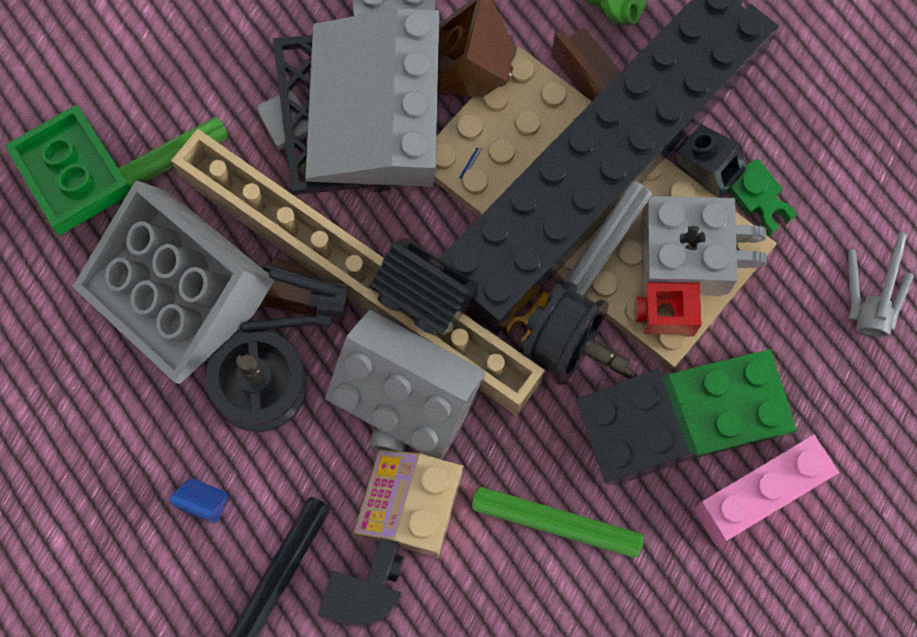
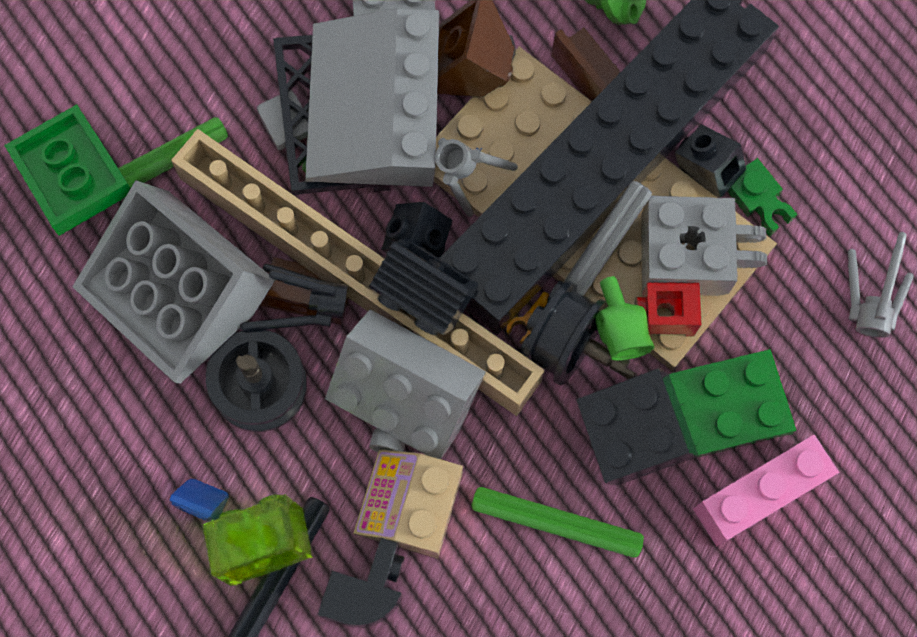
(257, 540): none -> clear neon green brick
(419, 224): none -> black brick
(459, 162): none -> light grey plant
(622, 324): none -> bright green piece

